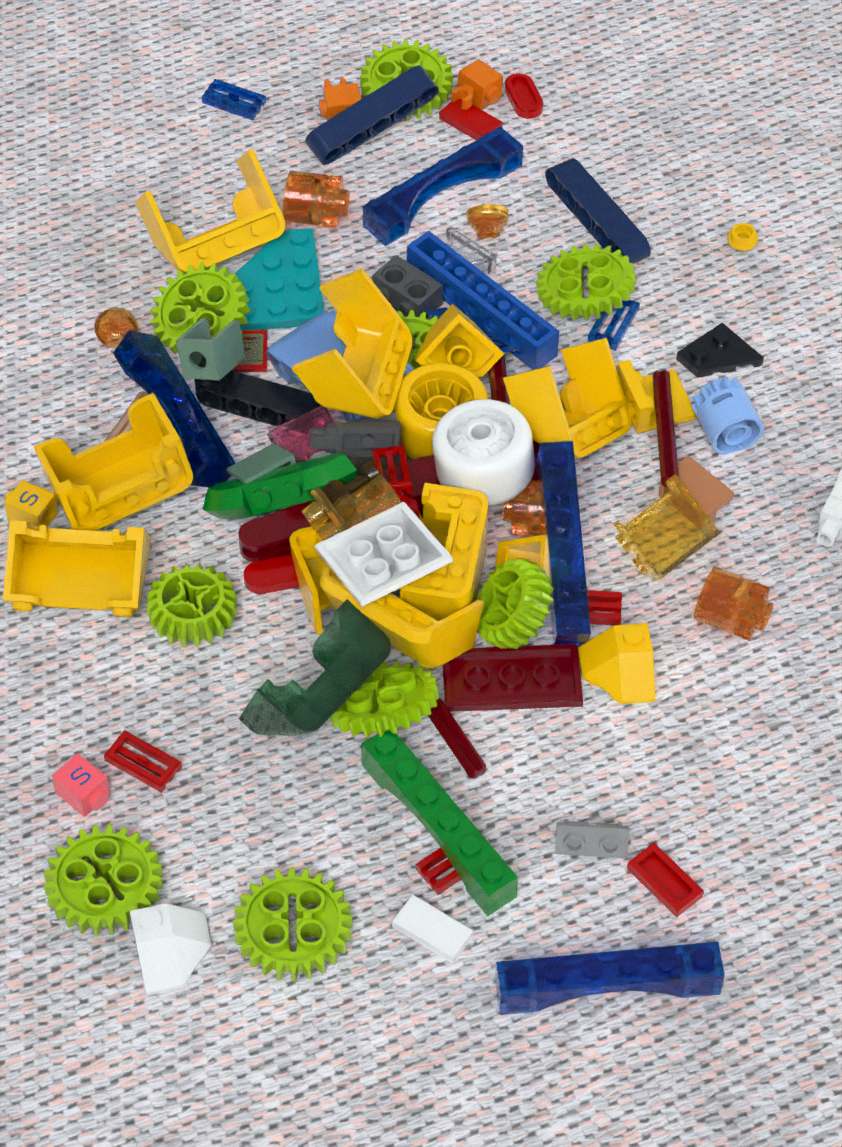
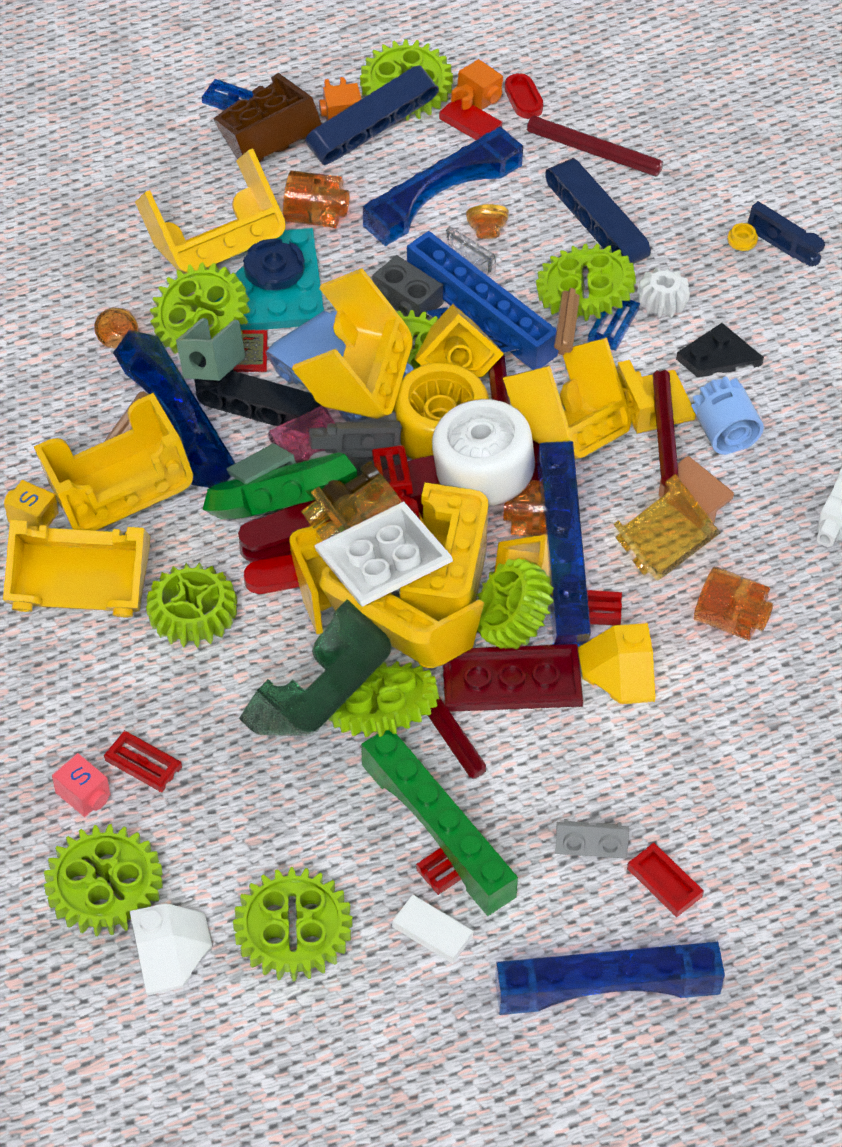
(269, 119): none -> reddish brown wedge
(274, 264): none -> dark blue tile
(566, 321): none -> medium nougat axle
(595, 146): none -> dark red axle
(663, 292): none -> white gear
(786, 235): none -> dark blue hinge

